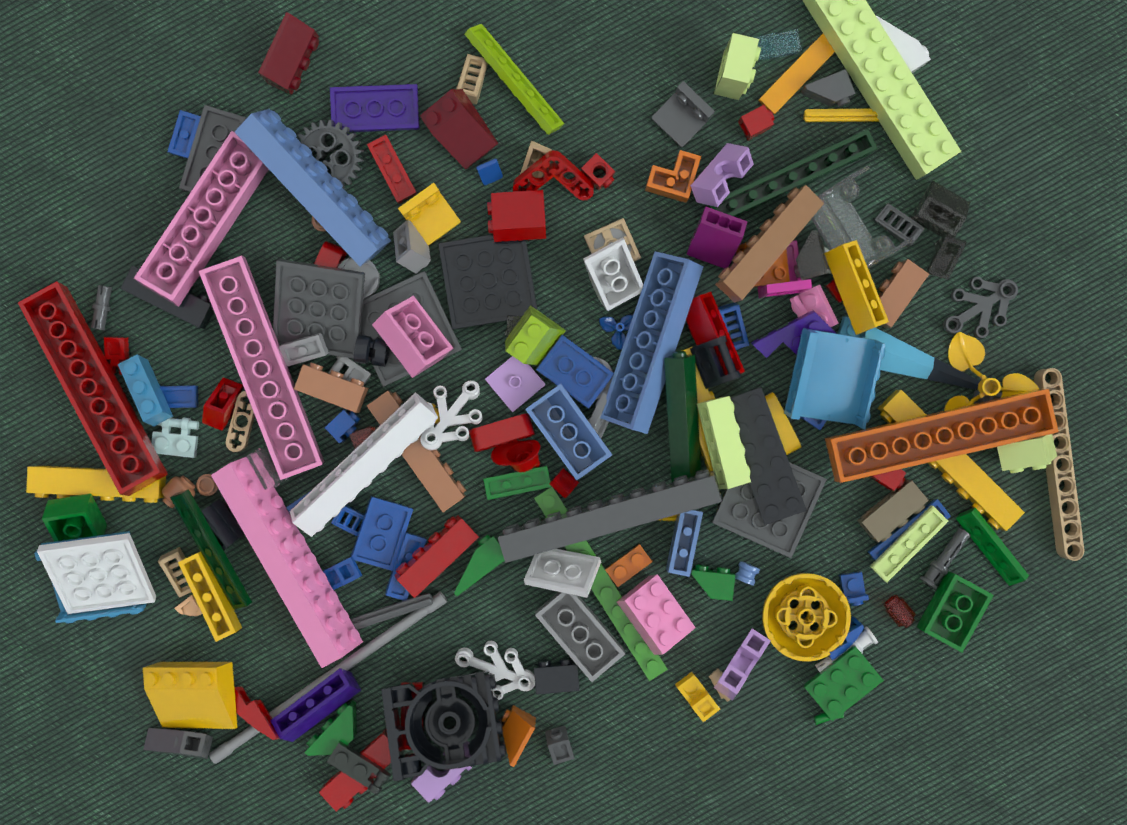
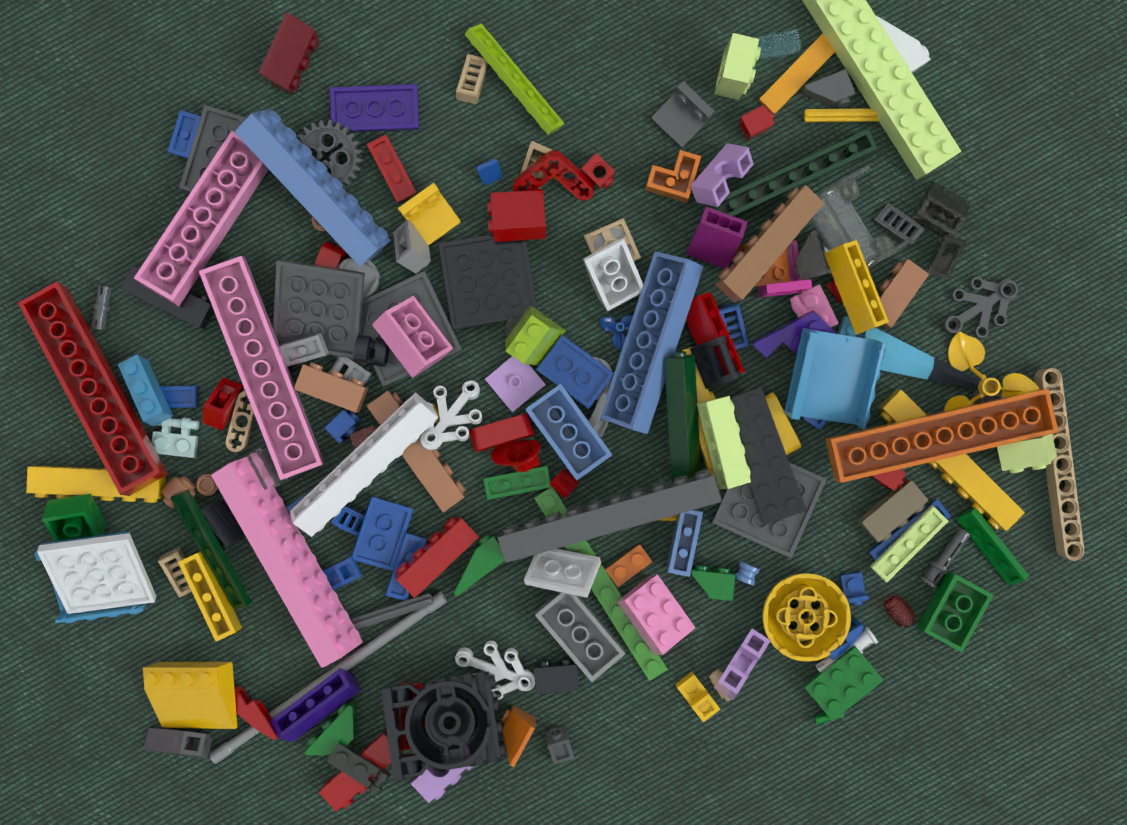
(117, 350): red plate -> none
(189, 607): light nougat tile -> none
(459, 127): dark red slope -> none

